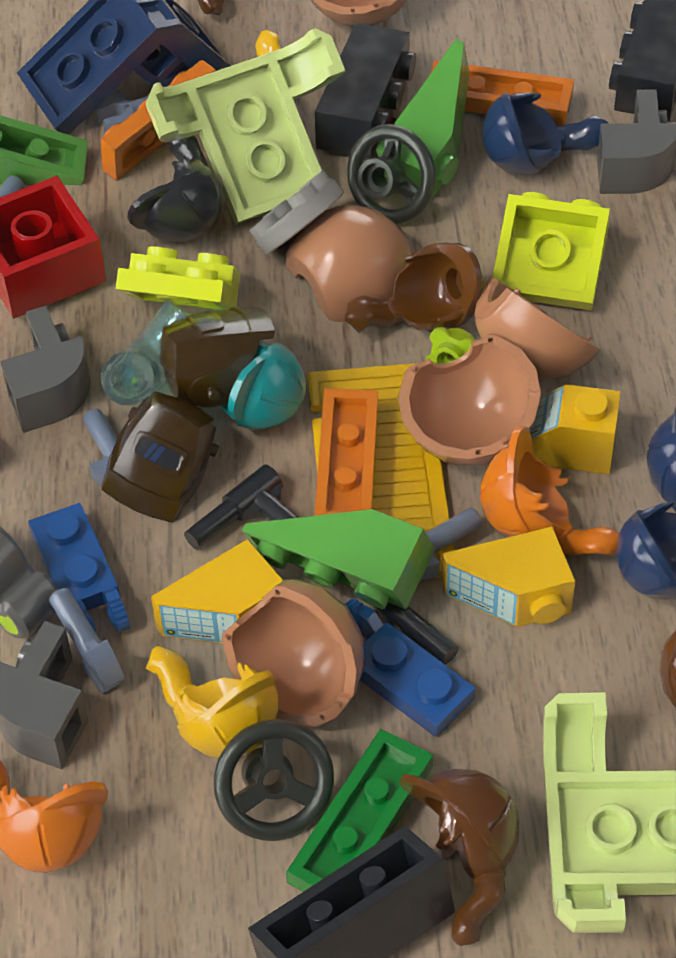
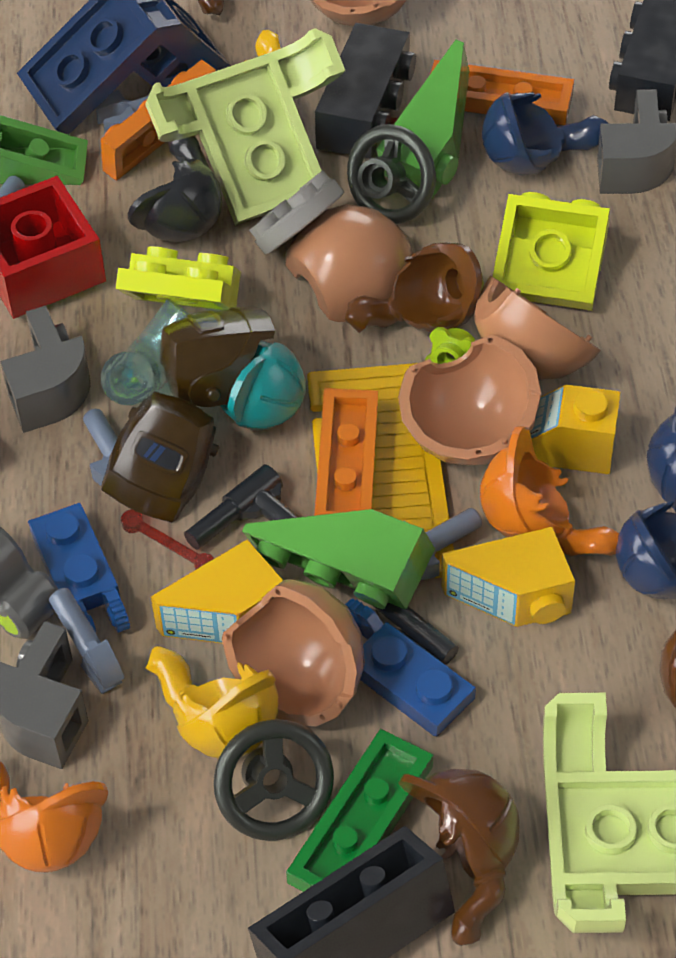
(133, 522): none -> clear red hinge

